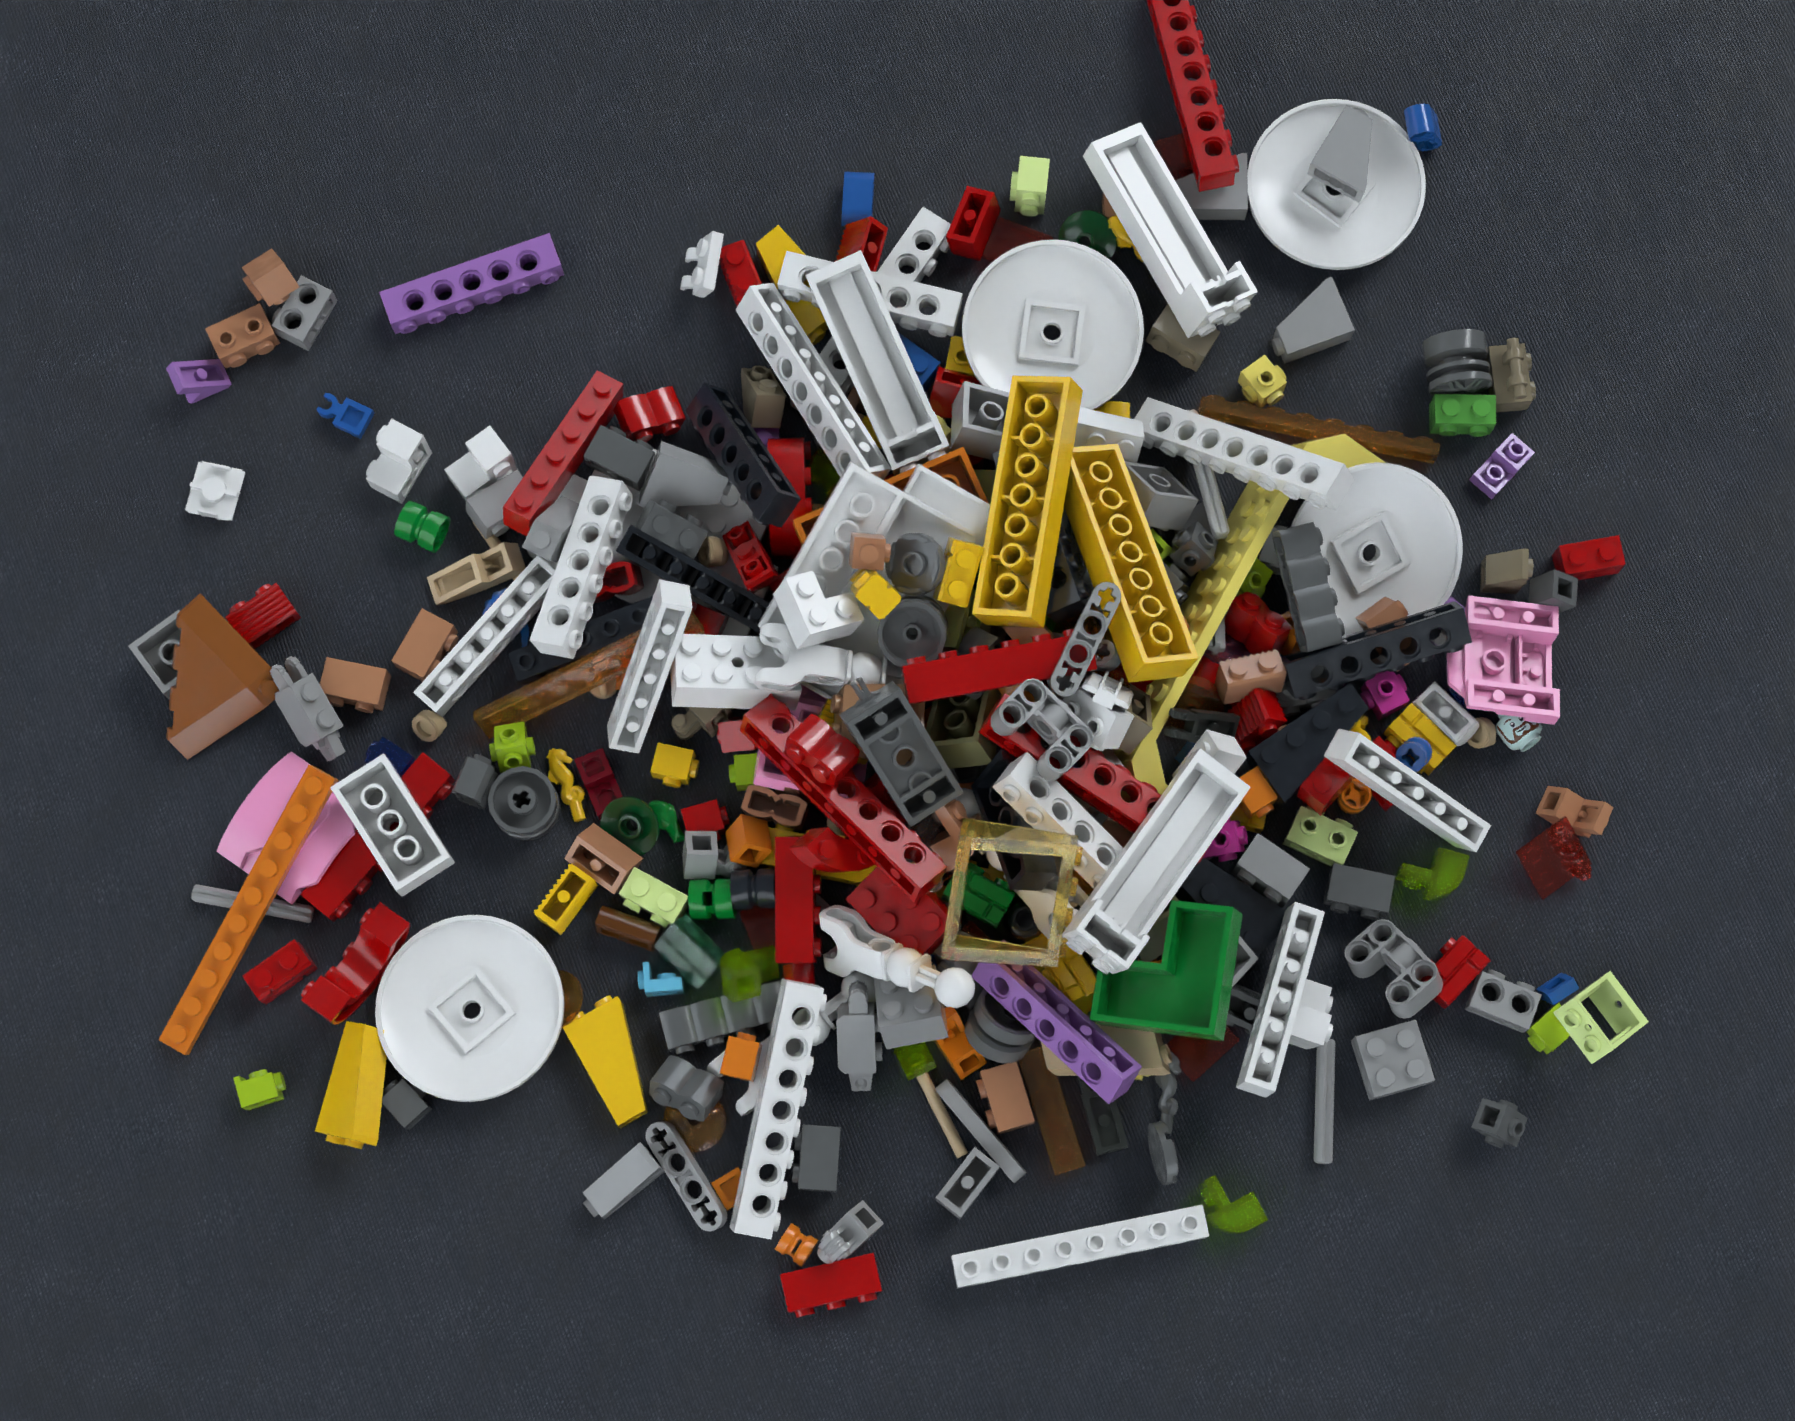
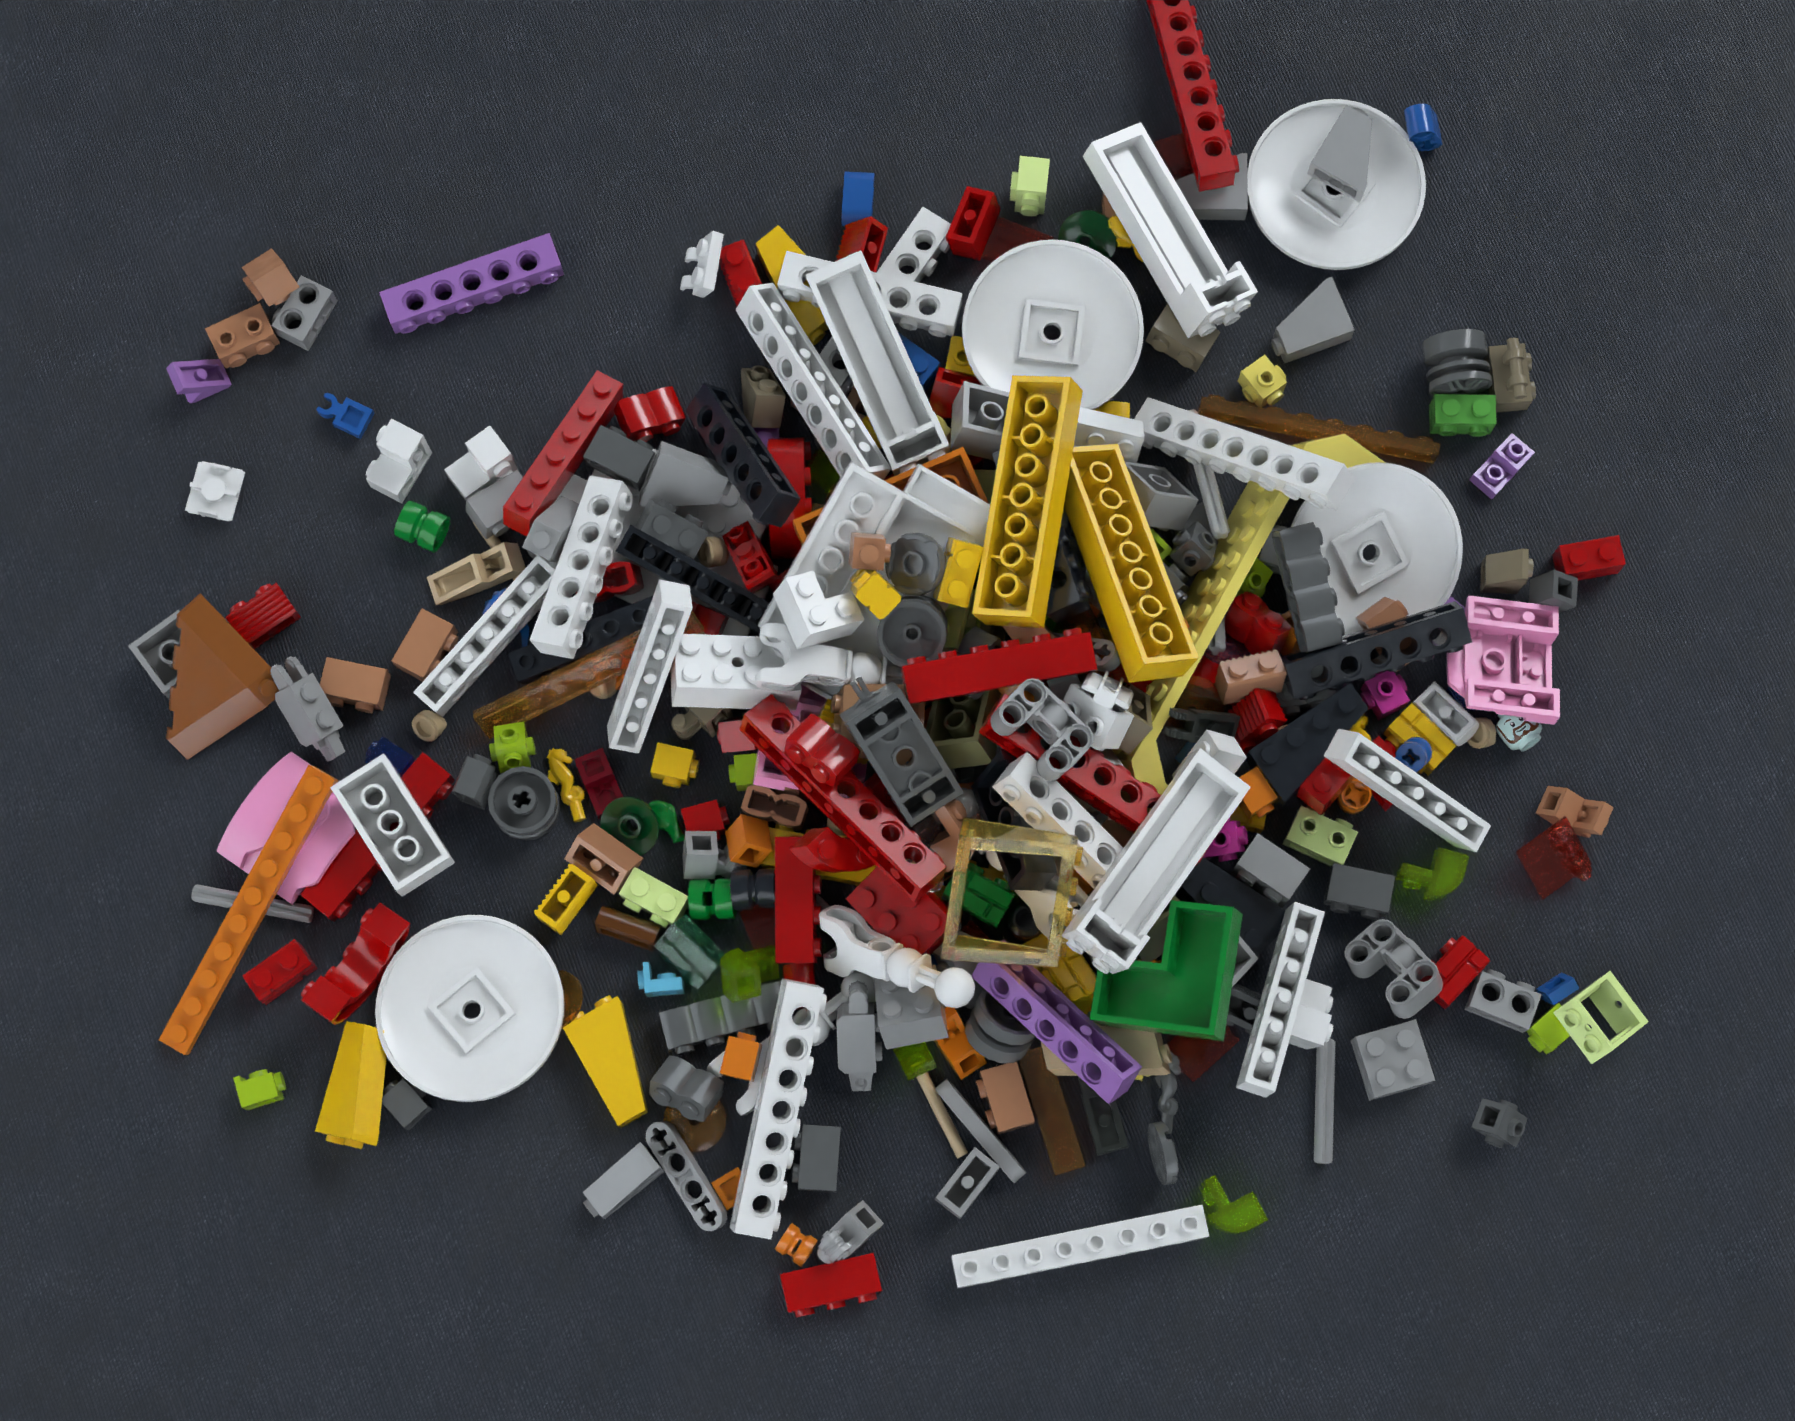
(1088, 641): light grey beam -> none

